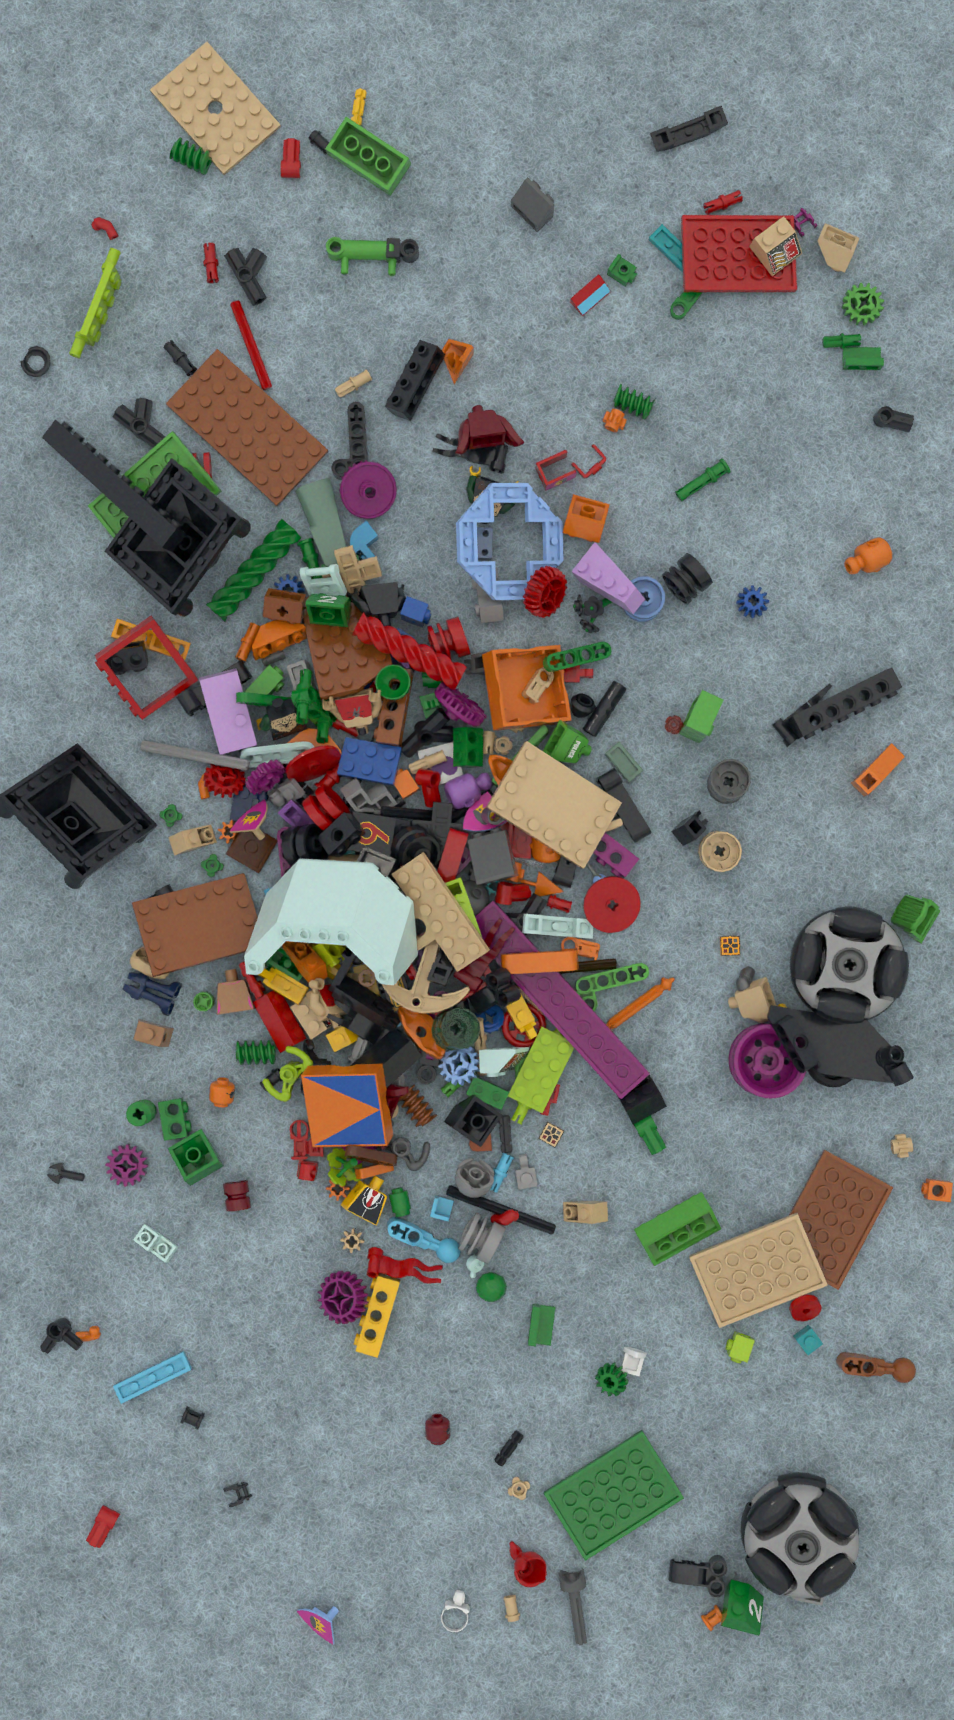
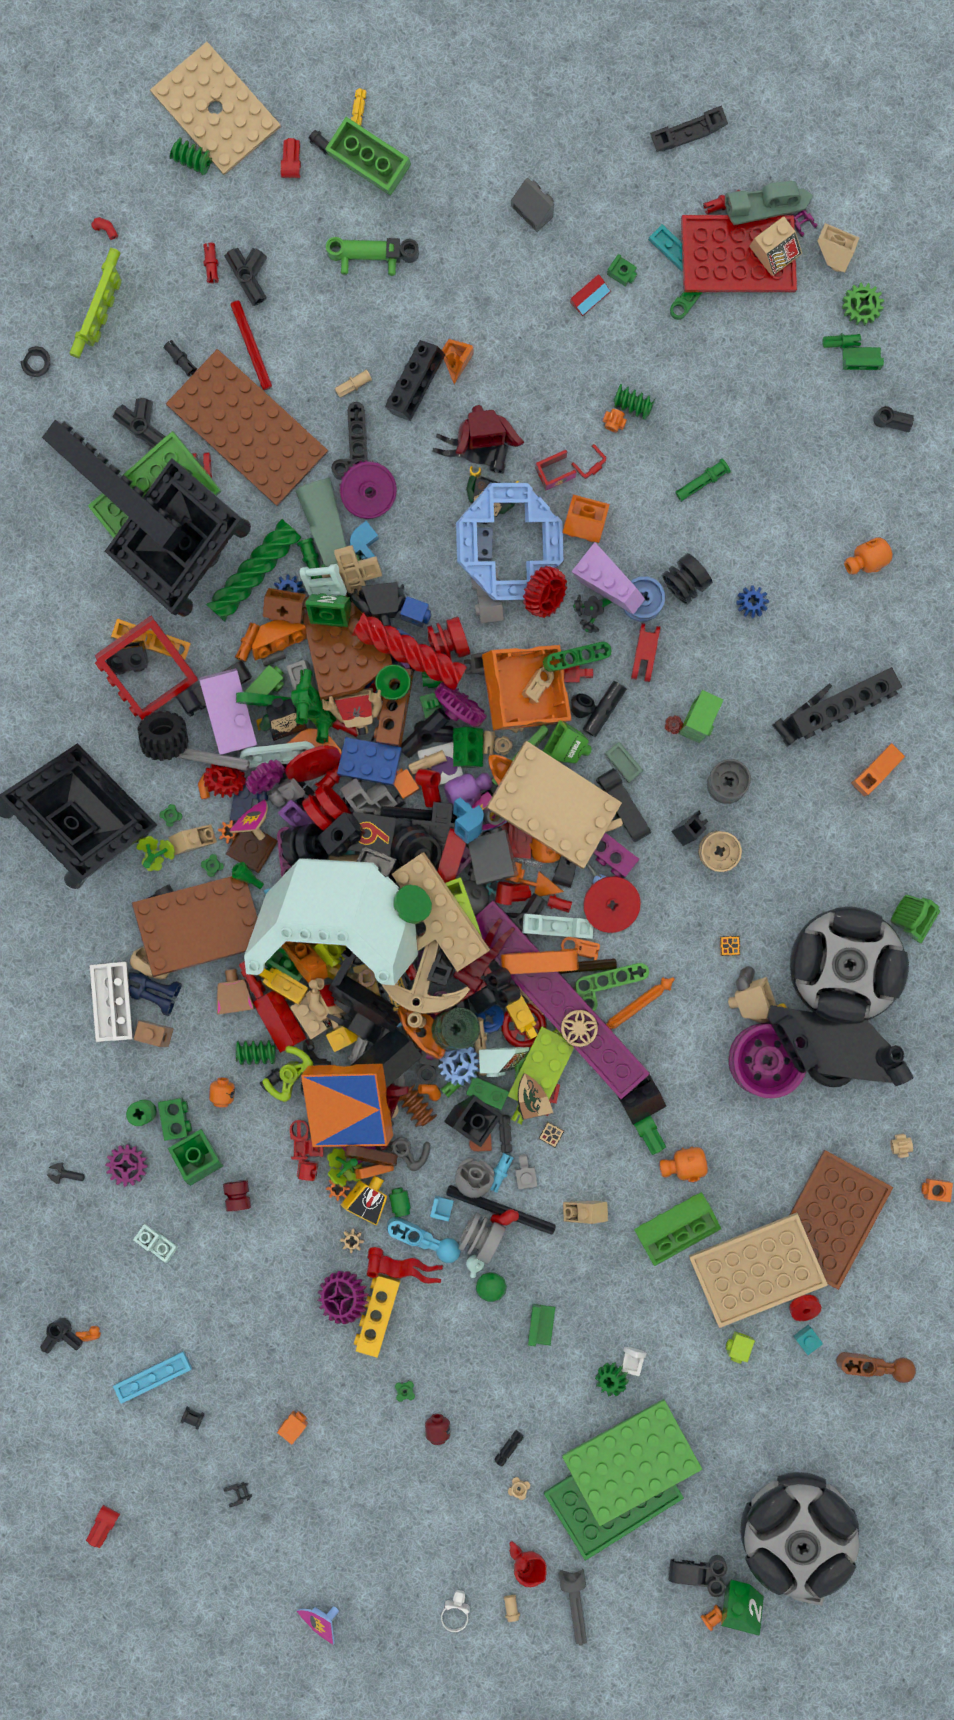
(111, 1001): none -> white slope
(153, 859): none -> lime plant
(163, 735): none -> black tyre
(204, 1001): bright green wheel -> none
(243, 873): none -> green cone
(293, 1426): none -> orange brick
(404, 1386): none -> green plate
(412, 904): none -> green tile
(416, 1020): none -> tan pin
(430, 1089): none -> orange arm
(469, 820): none -> dark azure brick
(532, 1099): none -> shield
(579, 1028): none -> tan wheel
(631, 1462): none -> bright green plate
(645, 650): none -> red piece
(687, 1164): none -> orange piece
(771, 201): none -> sand green panel

